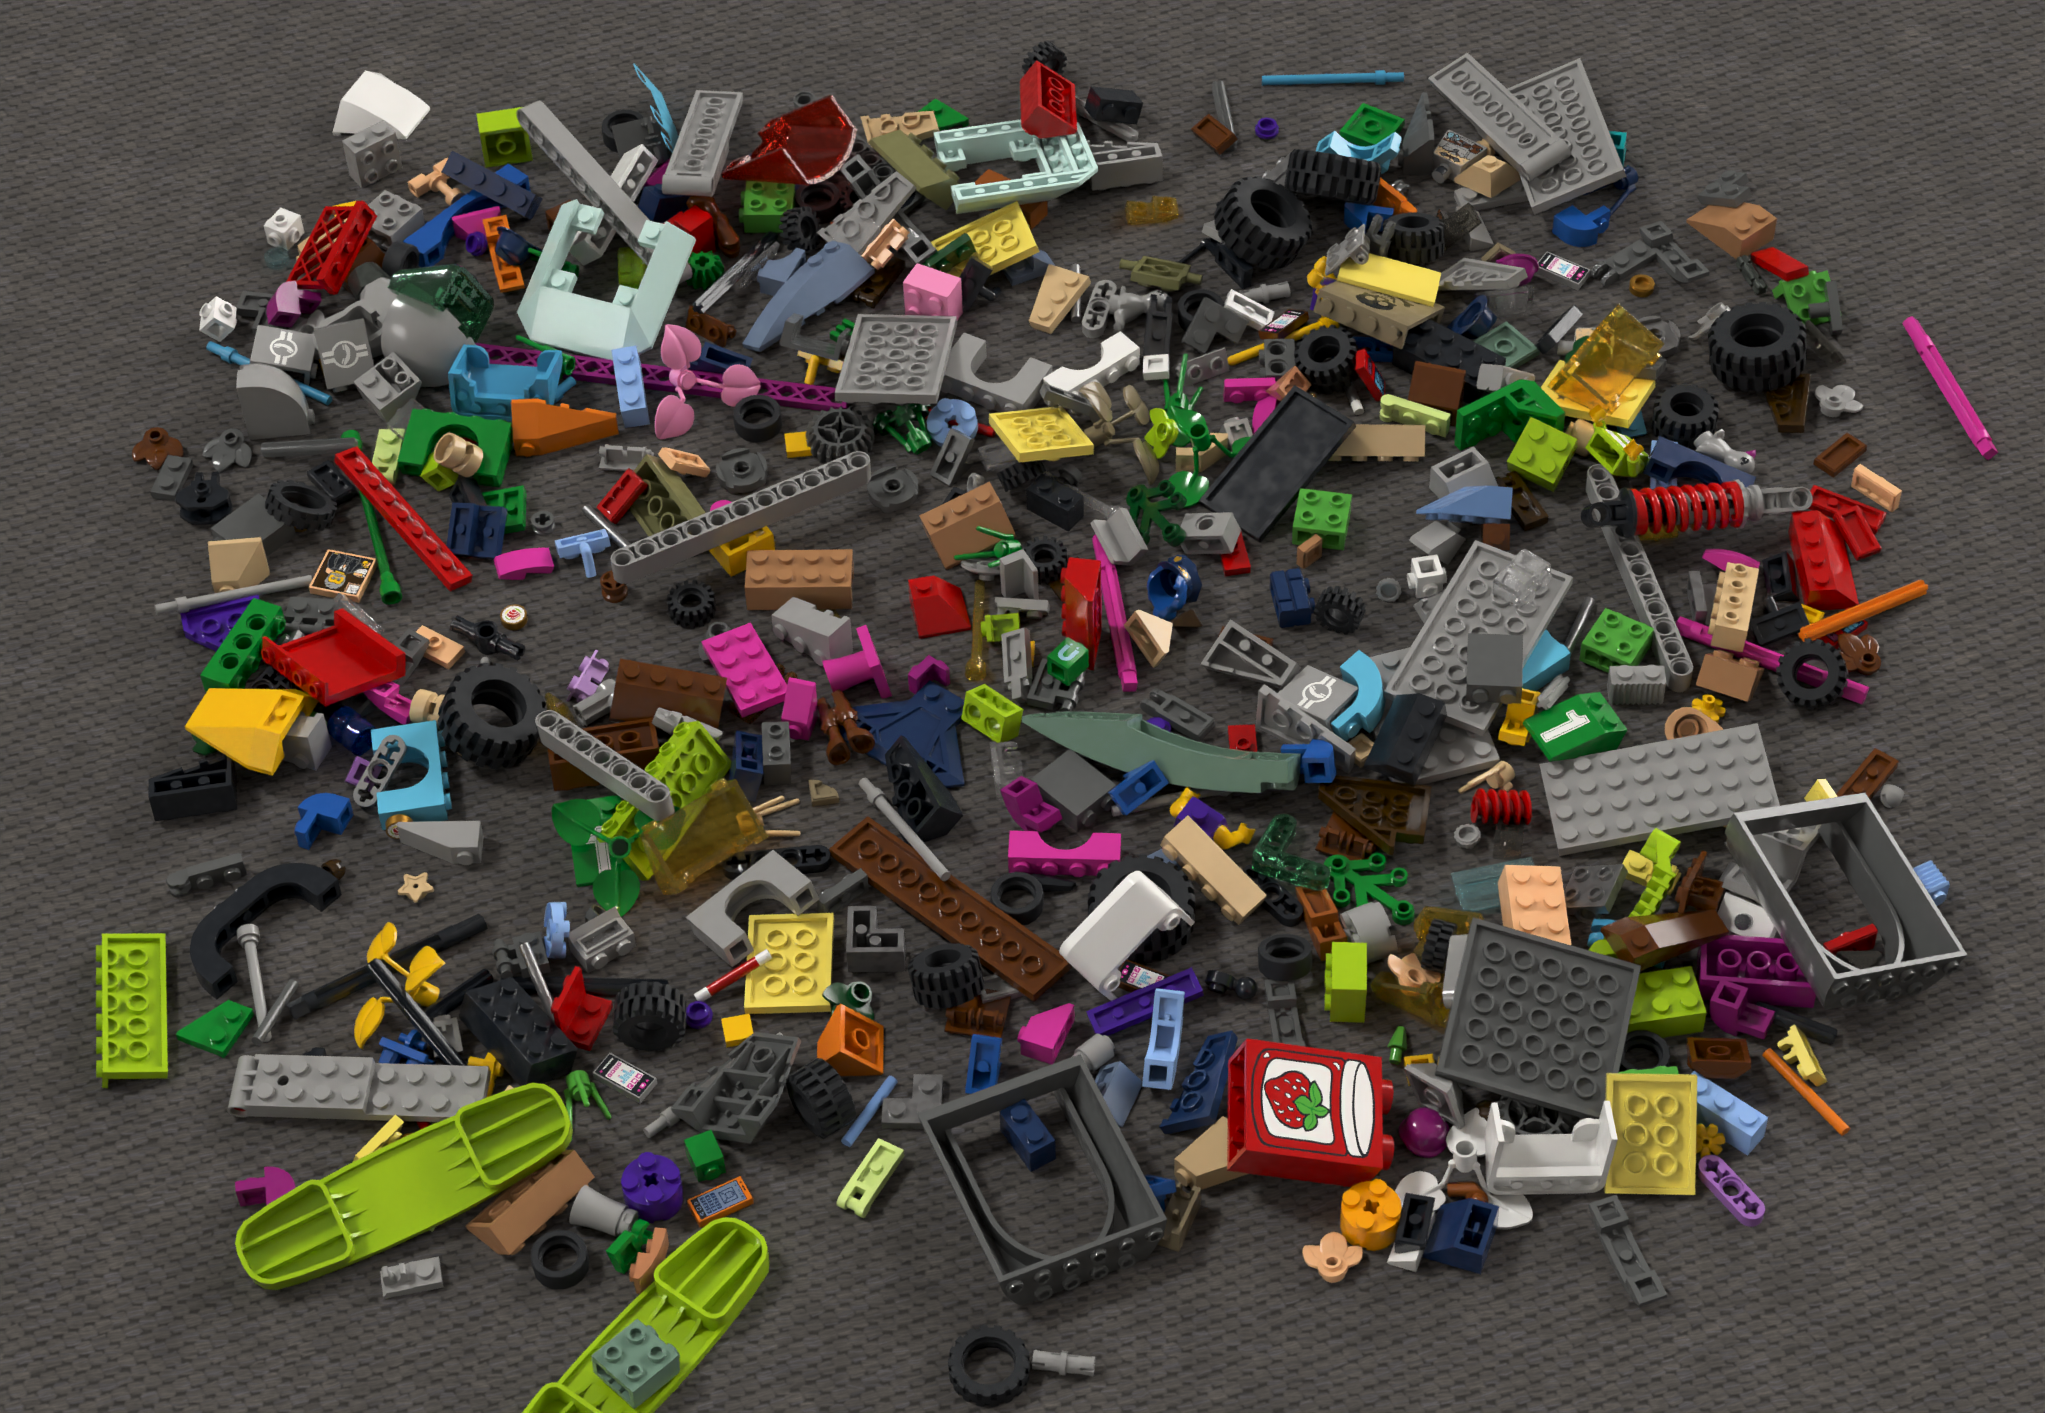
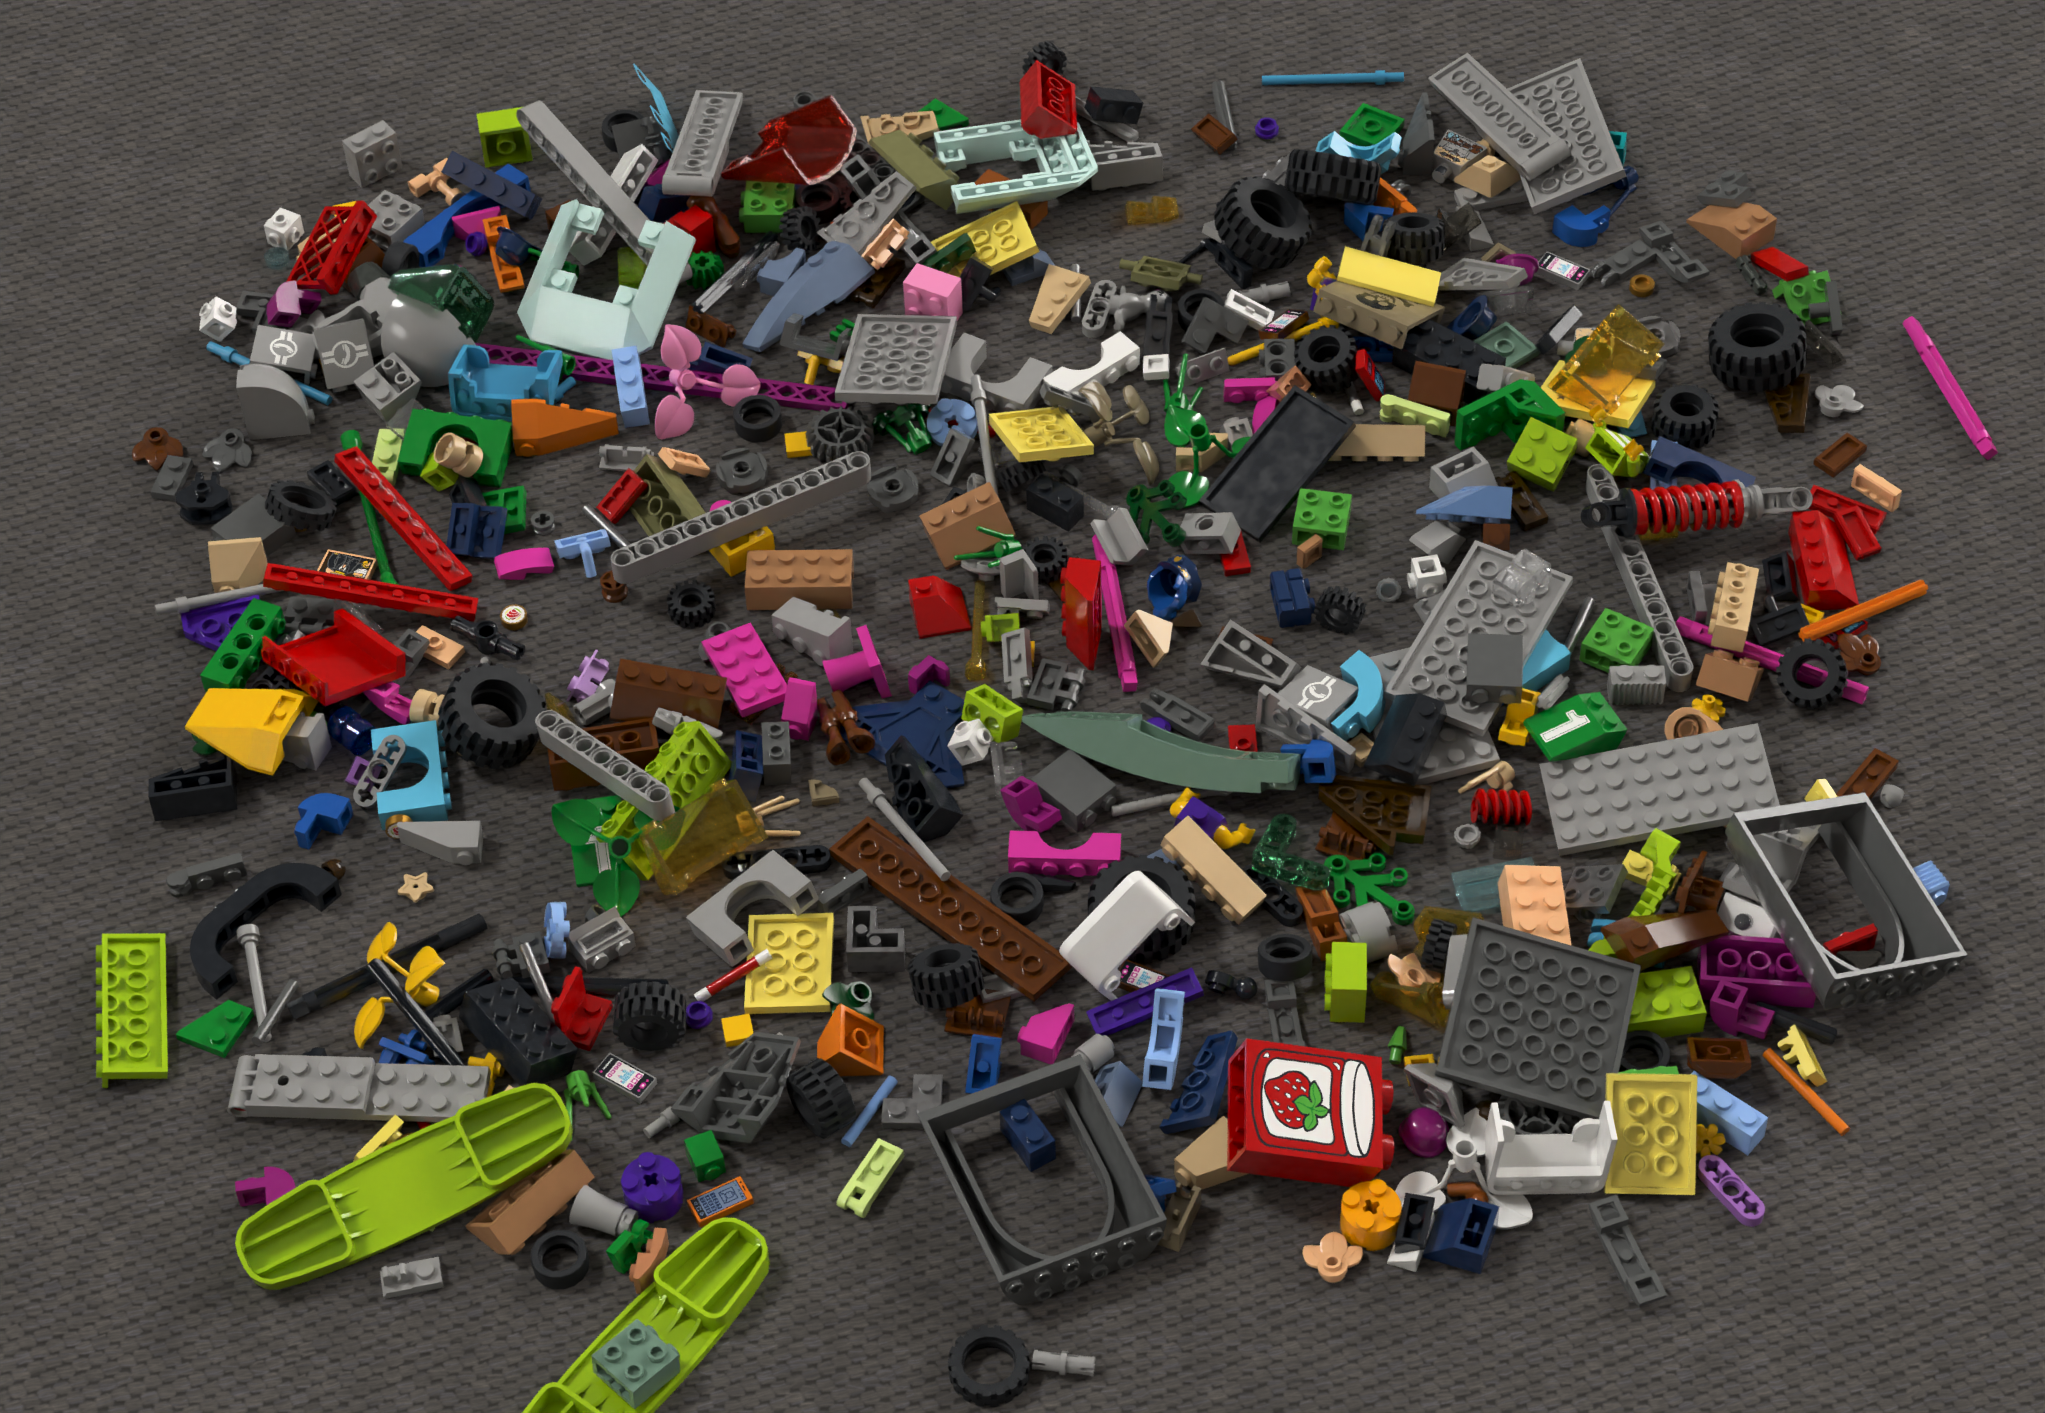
(307, 447): dark grey axle -> none
(369, 592): none -> red plate
(379, 99): white wedge -> none
(970, 741): none -> white brick
(979, 399): none -> light grey bar
(1068, 661): green brick -> none
(1138, 787): blue slope -> none
(1162, 433): lime plate -> none
(1354, 246): light grey hinge -> none
(1708, 320): light grey plate -> none
(1718, 449): light grey animal -> none
(1720, 557): dark pink slope -> none

